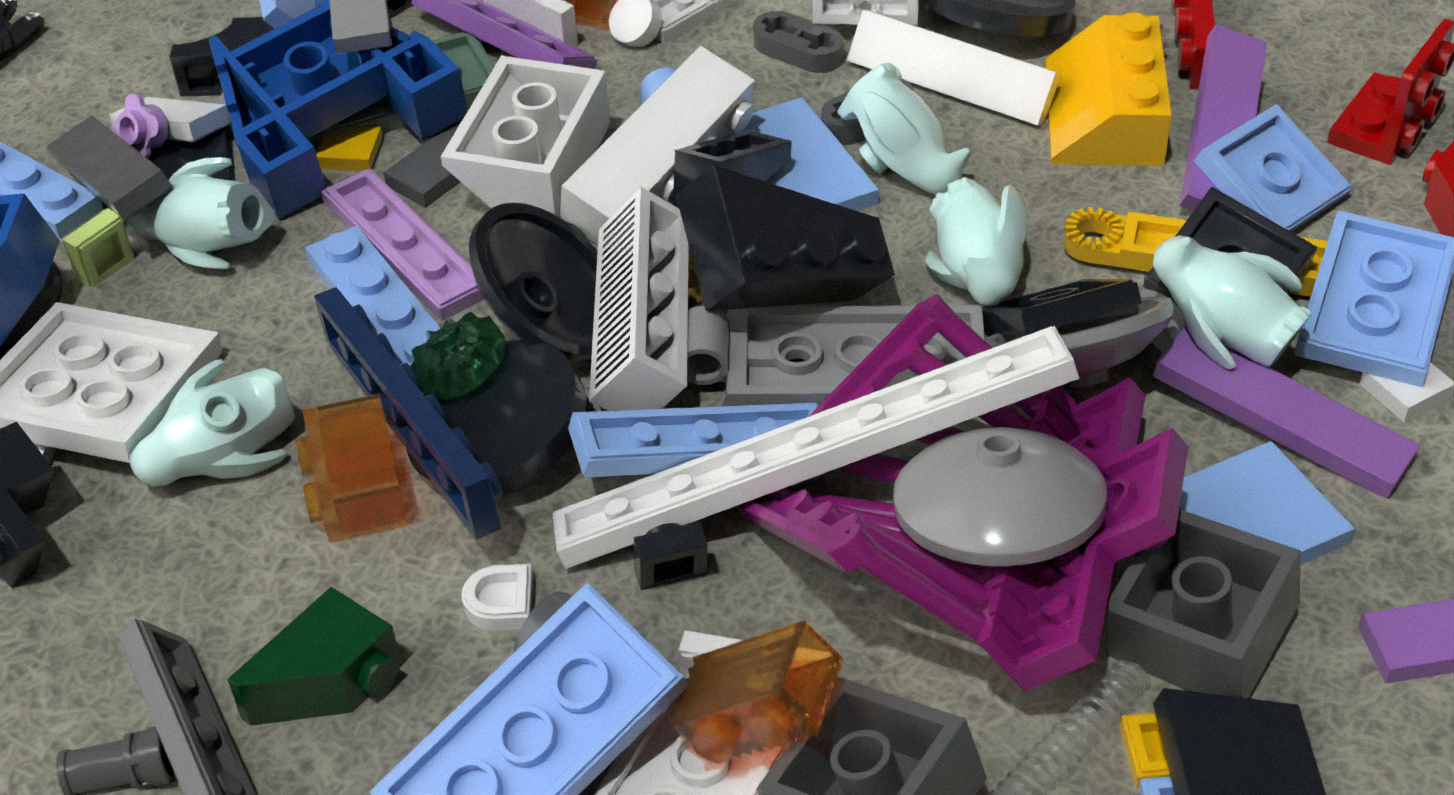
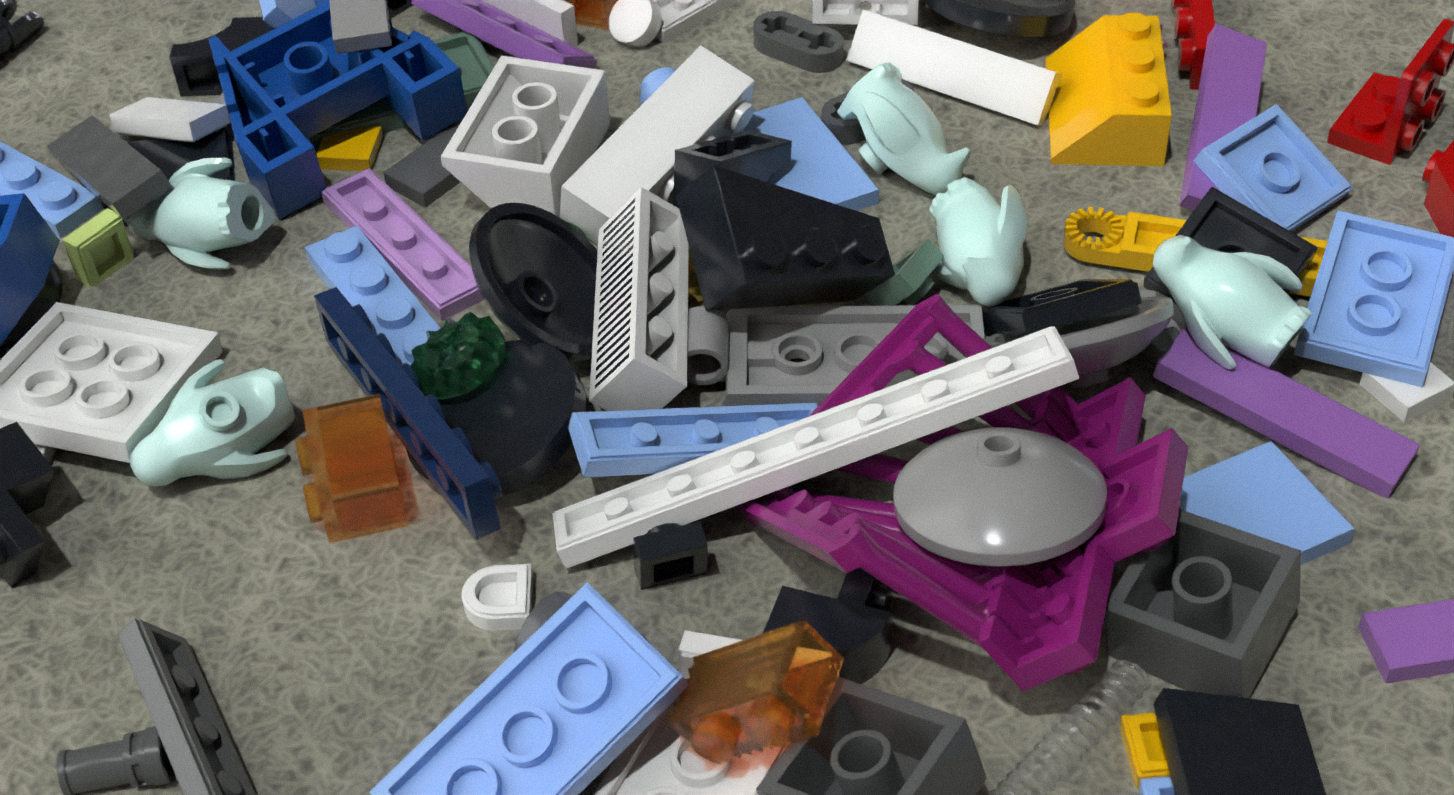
(141, 125): lavender plate -> none
(318, 664): dark green slope -> none
(853, 624): none -> black brick
(910, 277): none -> sand green plate

